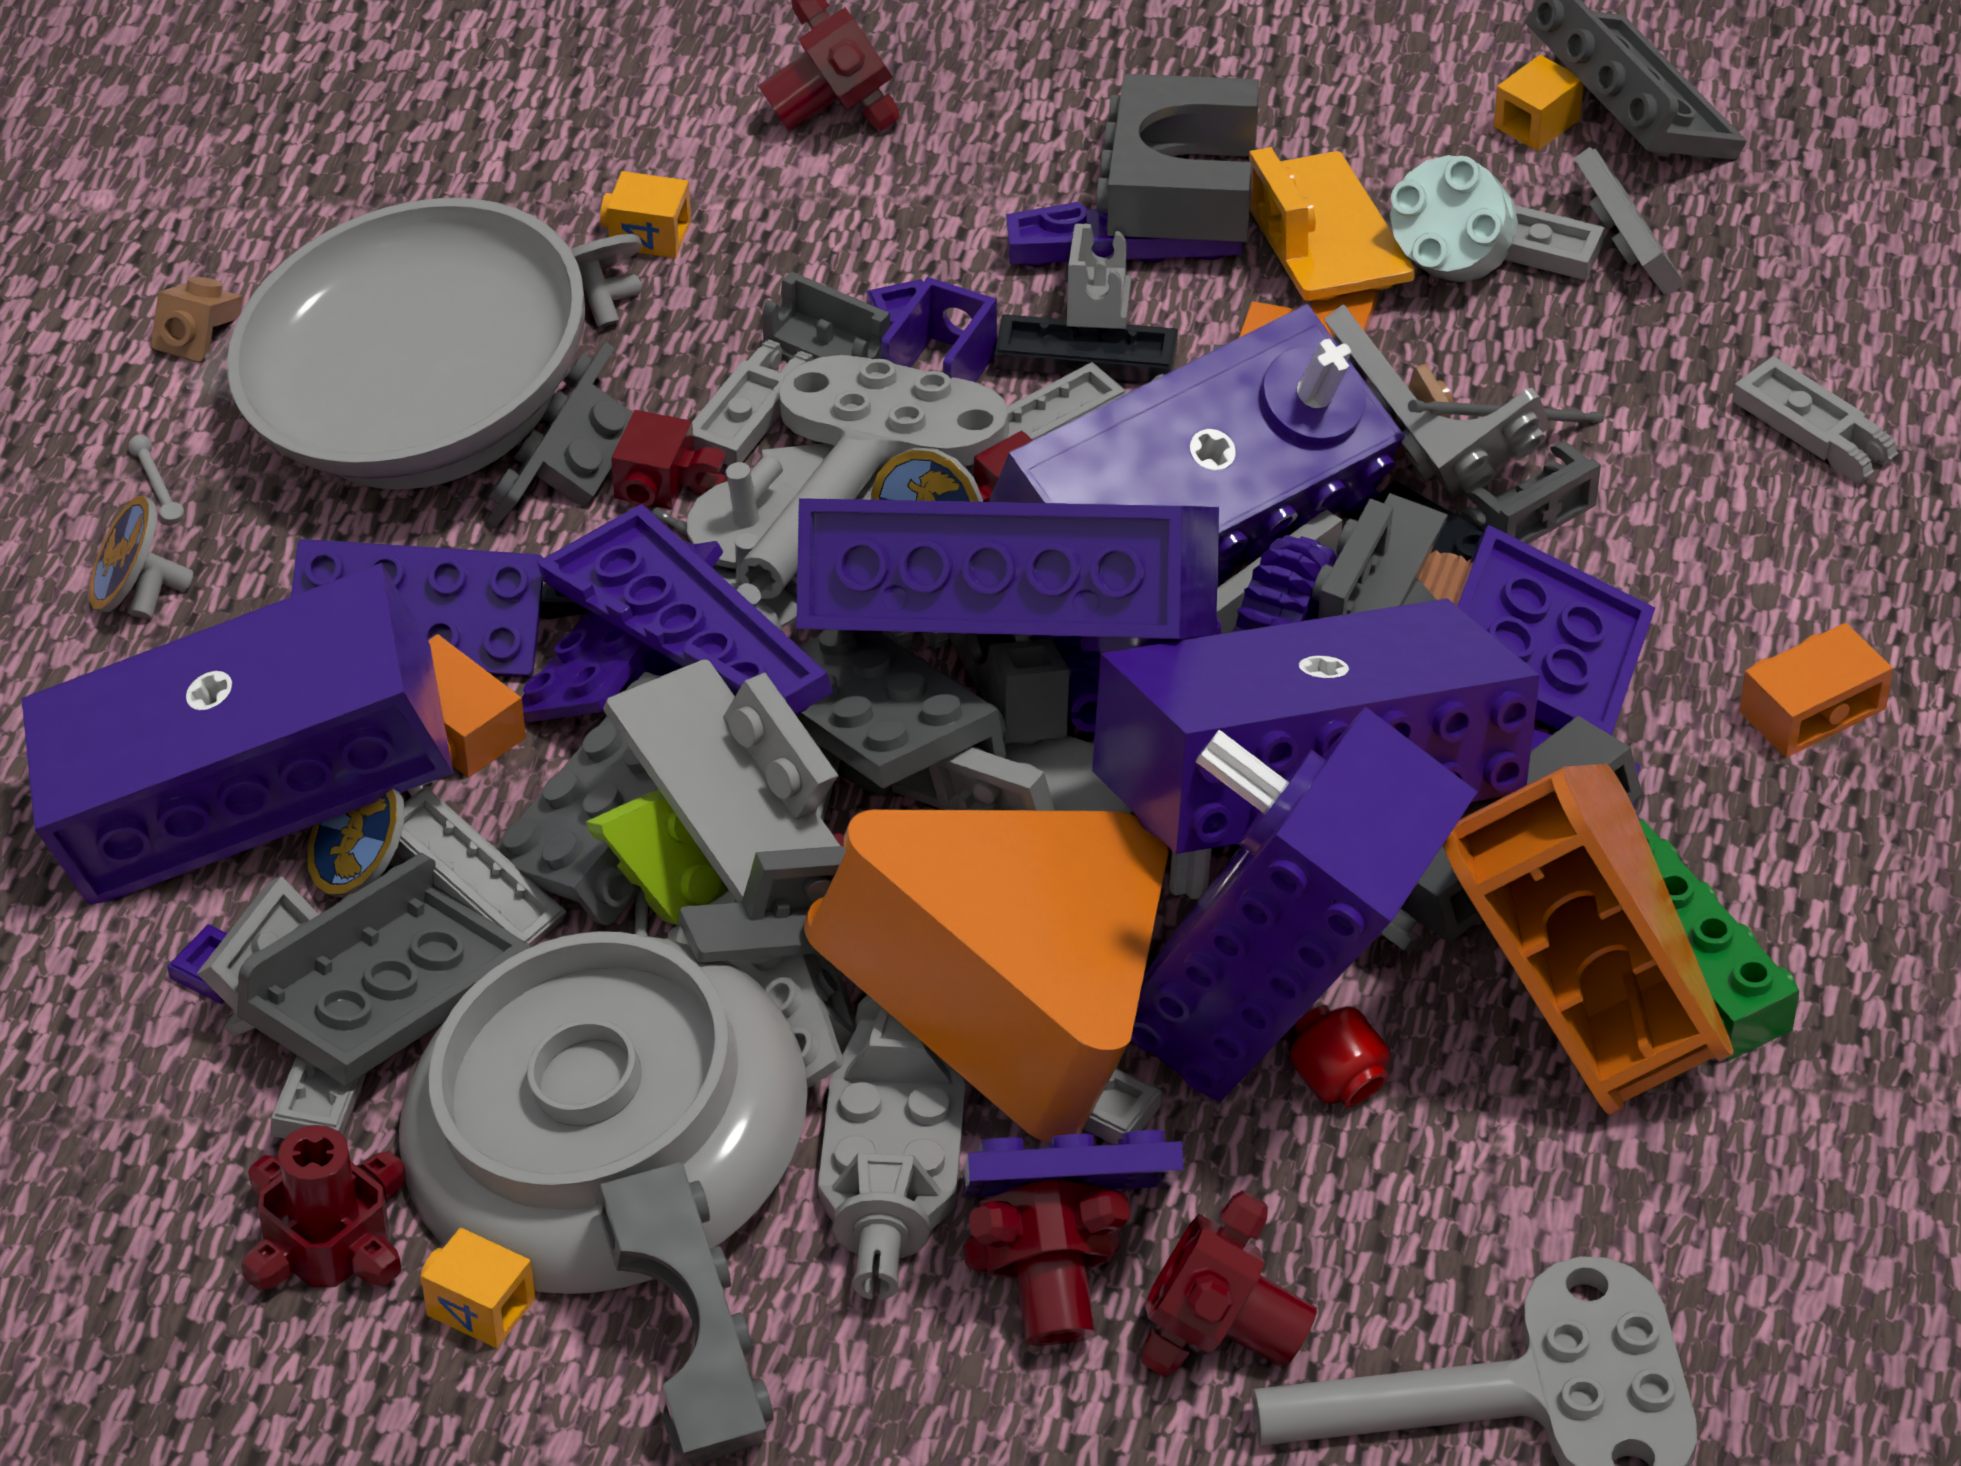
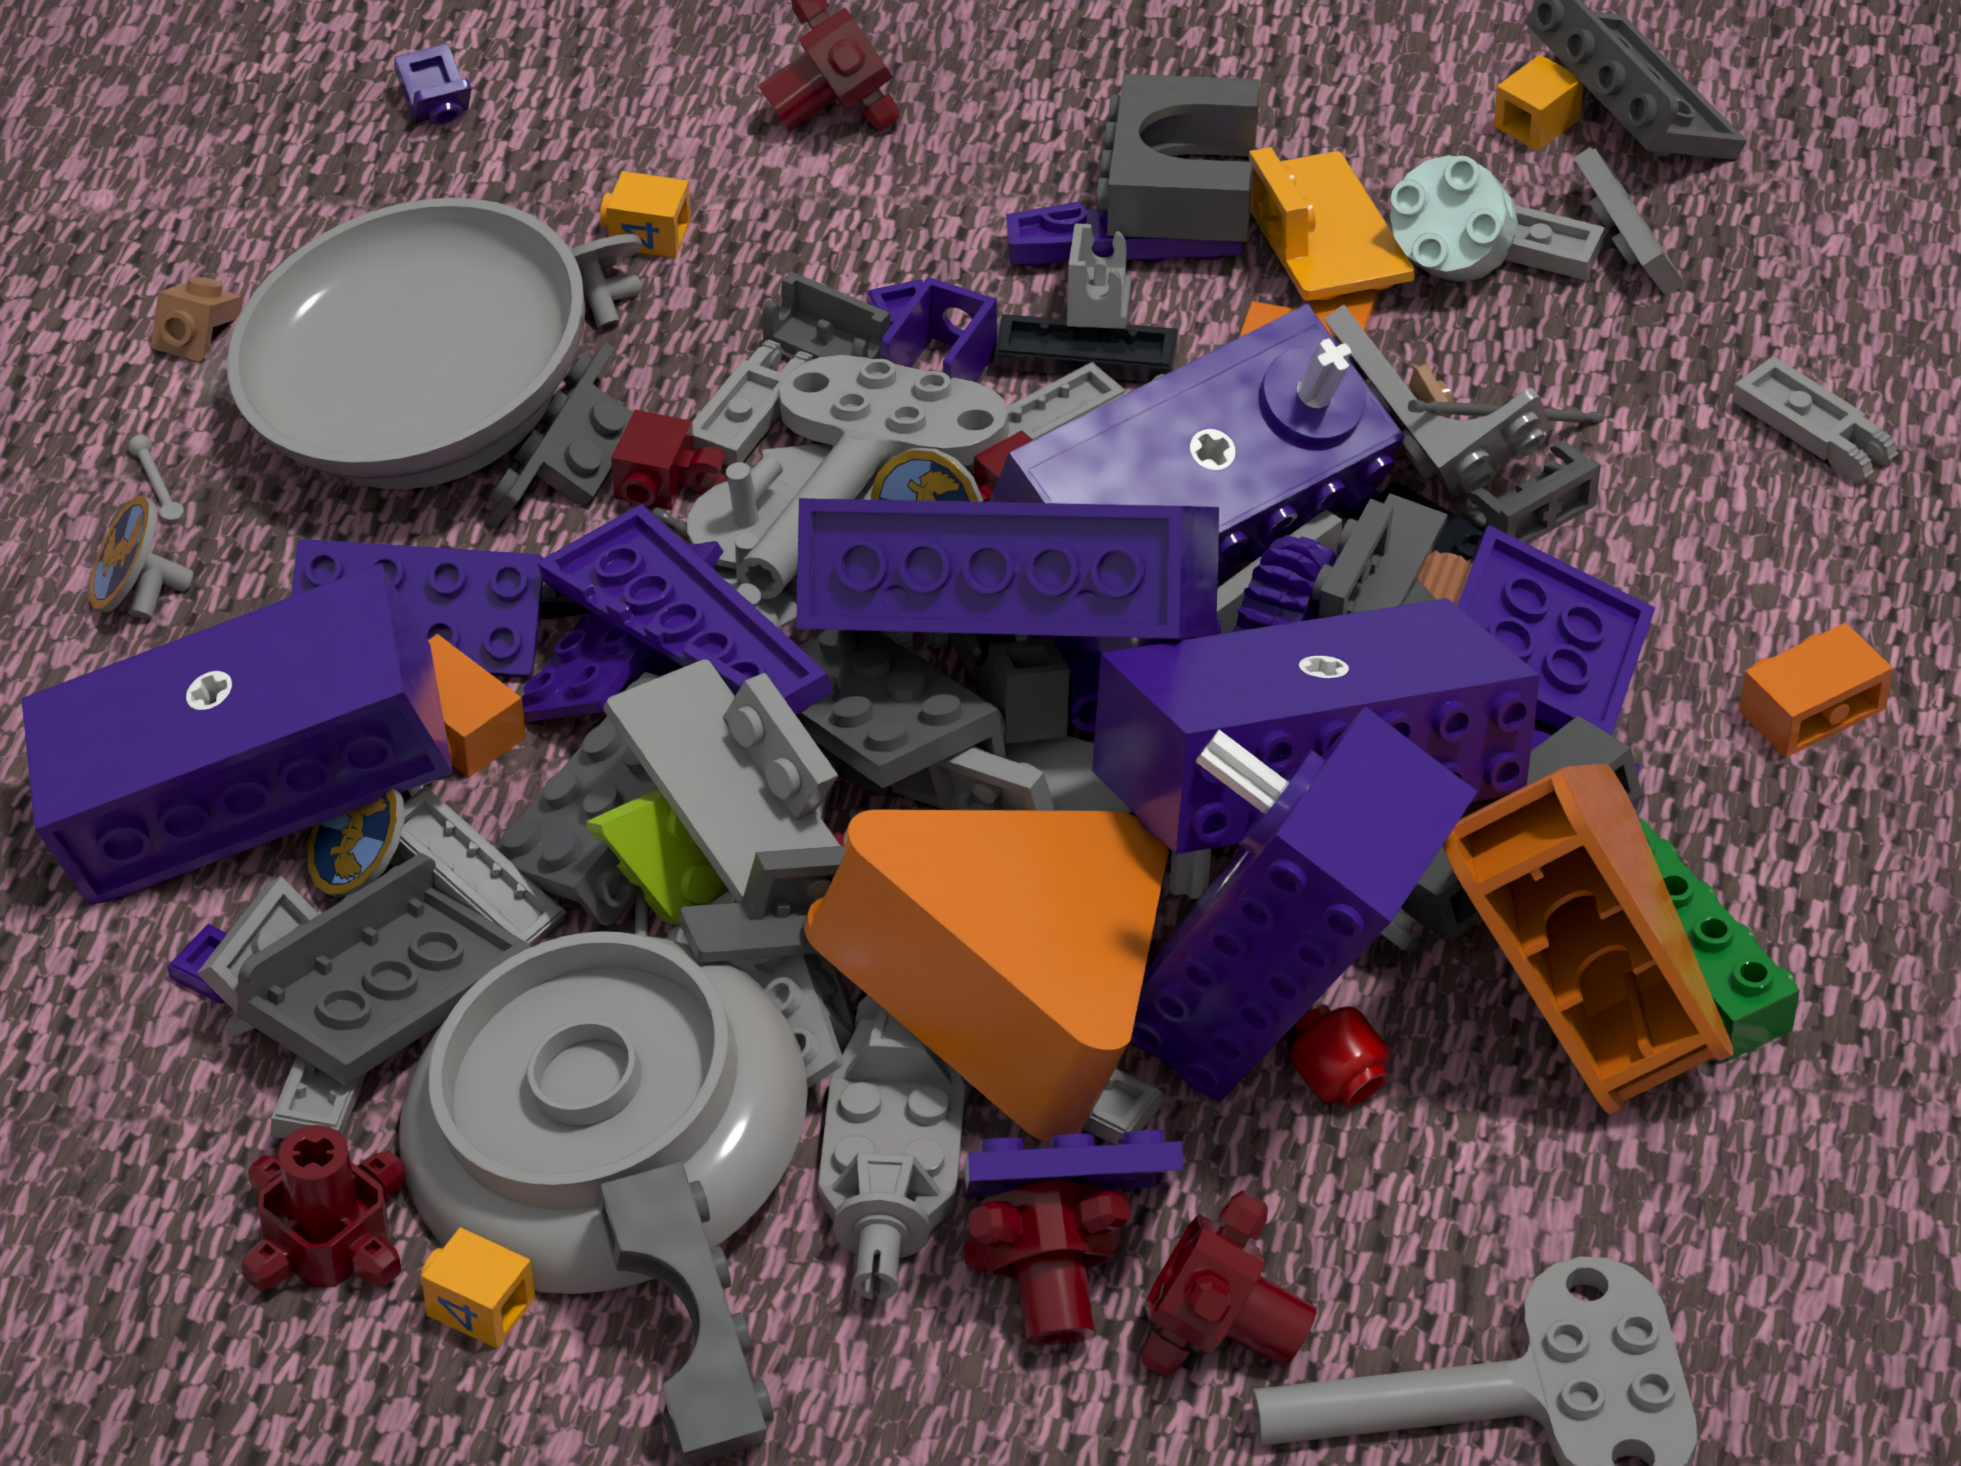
(432, 85): none -> dark purple bracket

